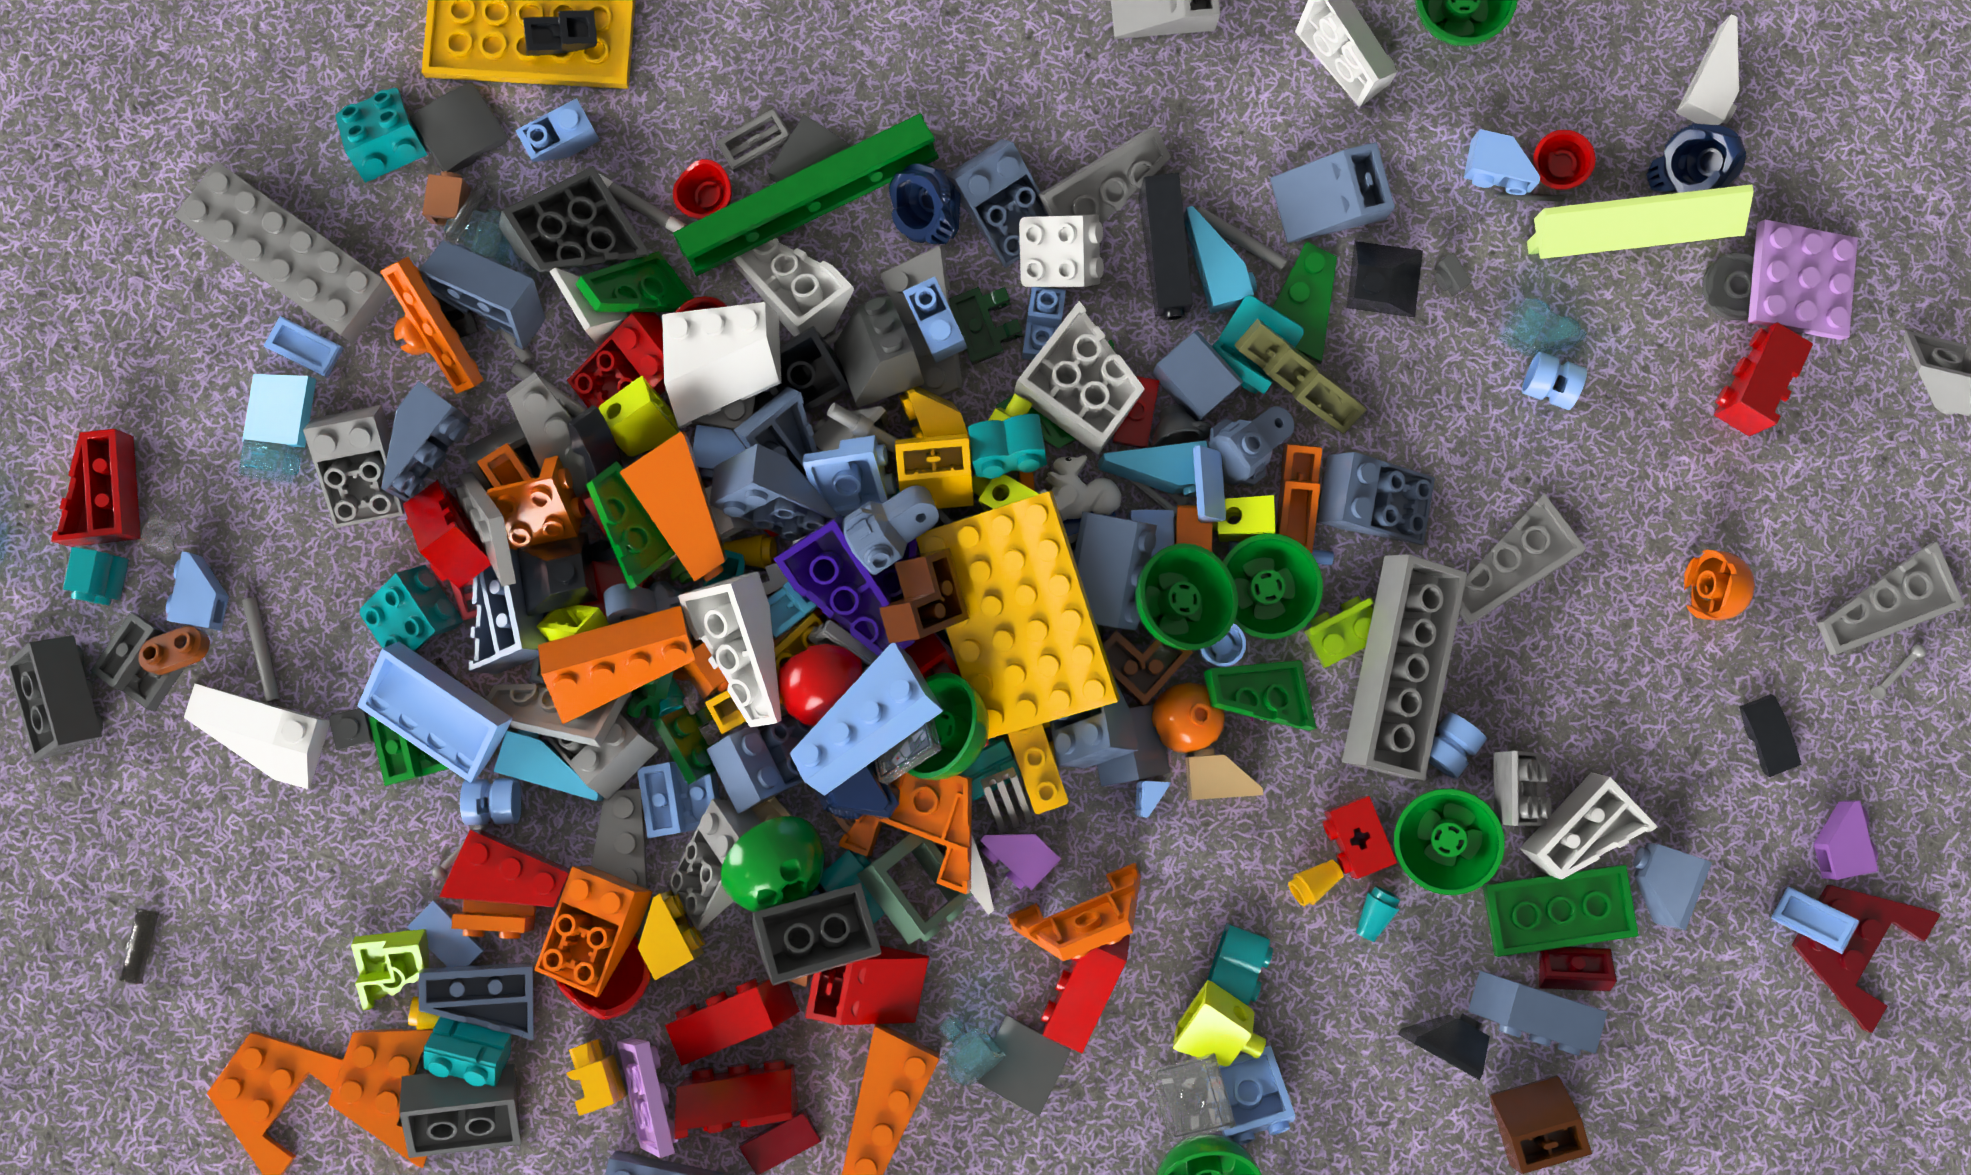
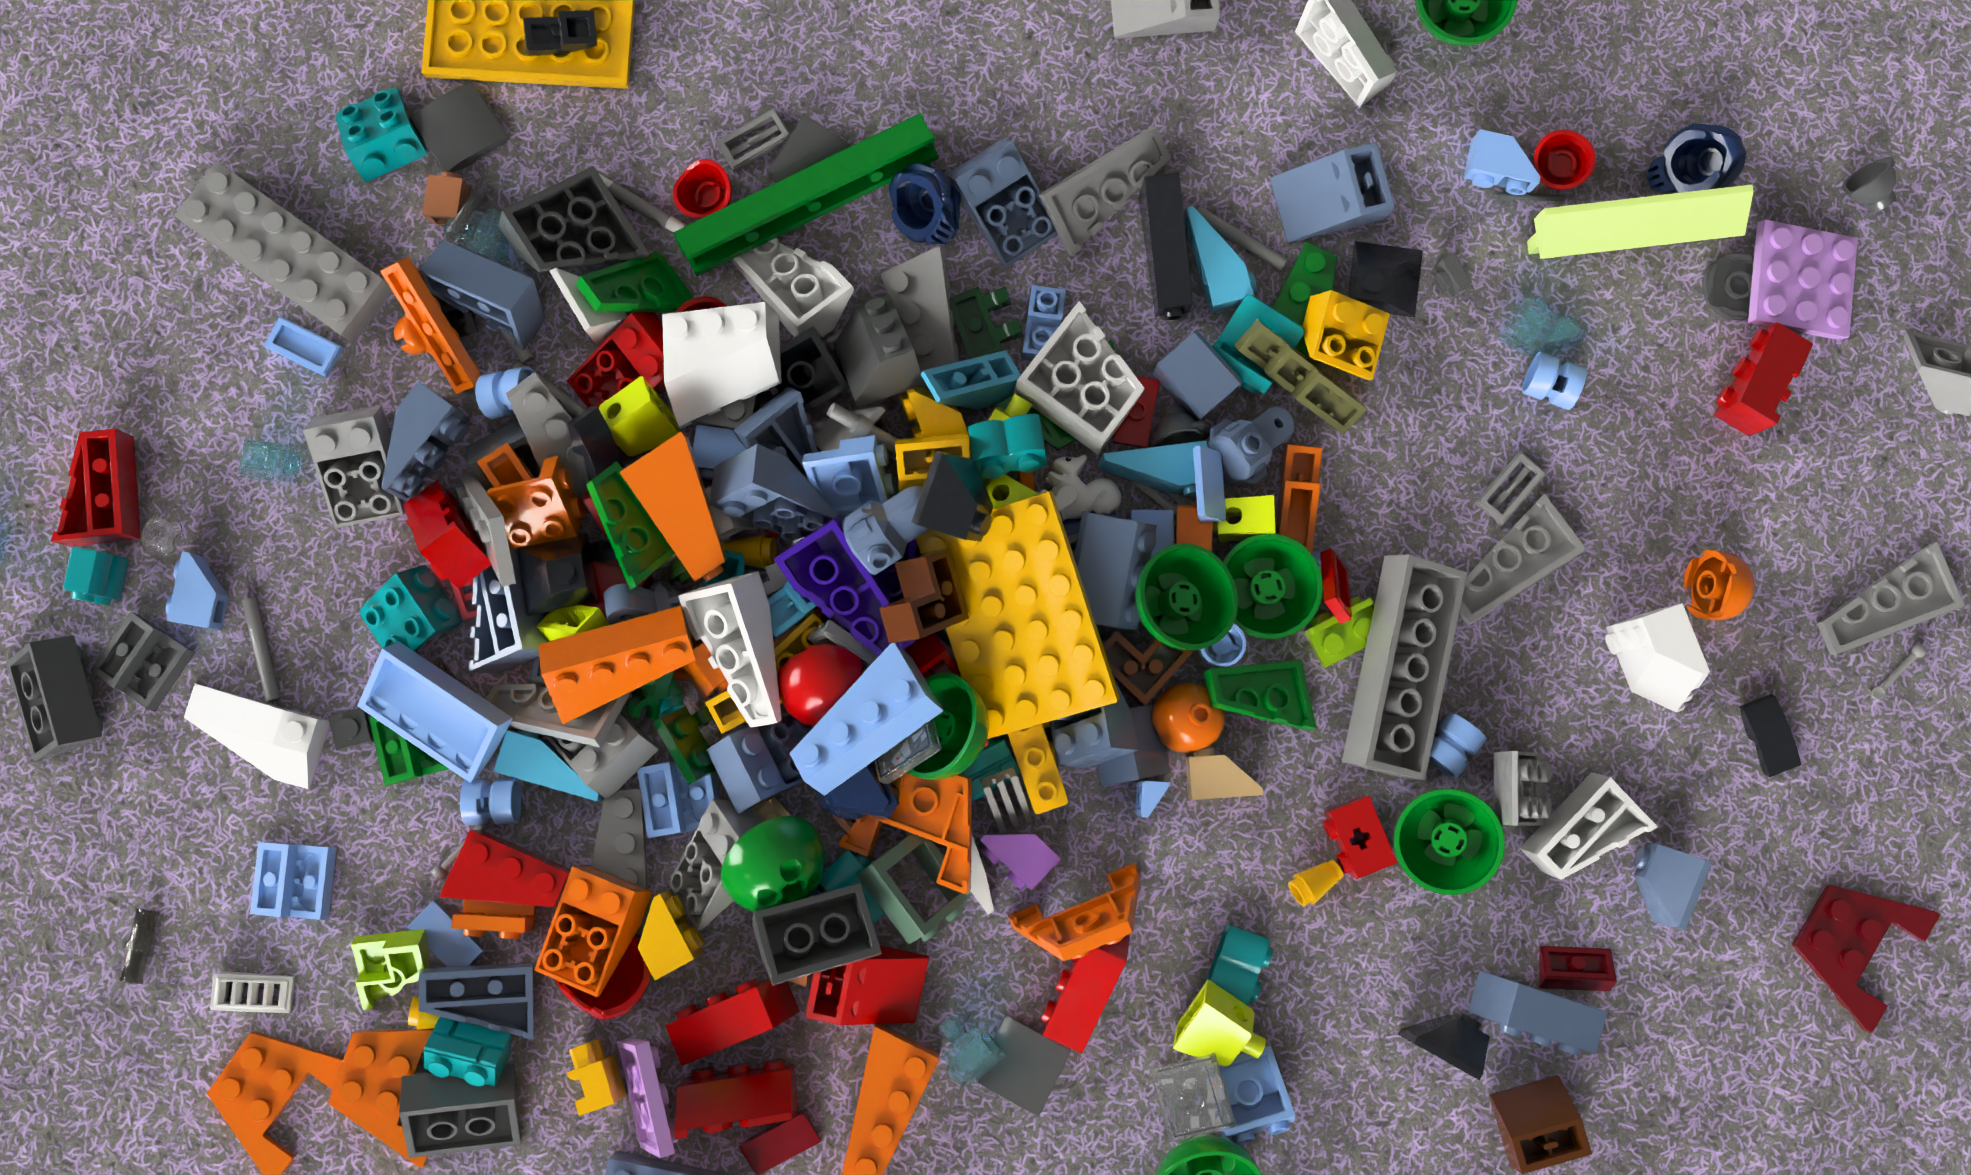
(166, 651): dark orange plate -> none
(221, 985): none -> white slope
(279, 408): tile -> none
(293, 880): none -> light blue slope
(492, 391): none -> light blue wheel
(558, 133): light blue slope -> none
(935, 319): light blue slope -> none
(954, 499): none -> black slope
(974, 381): none -> medium azure slope
(1061, 251): white bracket -> none
(1336, 585): none -> red tile
(1344, 333): none -> yellow slope
(1375, 498): sand blue slope -> none
(1377, 913): teal cone -> none
(1491, 509): none -> light grey tile
(1560, 913): green plate -> none
(1659, 655): none -> white wedge
(1716, 80): white slope -> none
(1815, 919): light blue tile -> none
(1845, 843): medium lavender slope -> none
(1873, 184): none -> dark grey piece

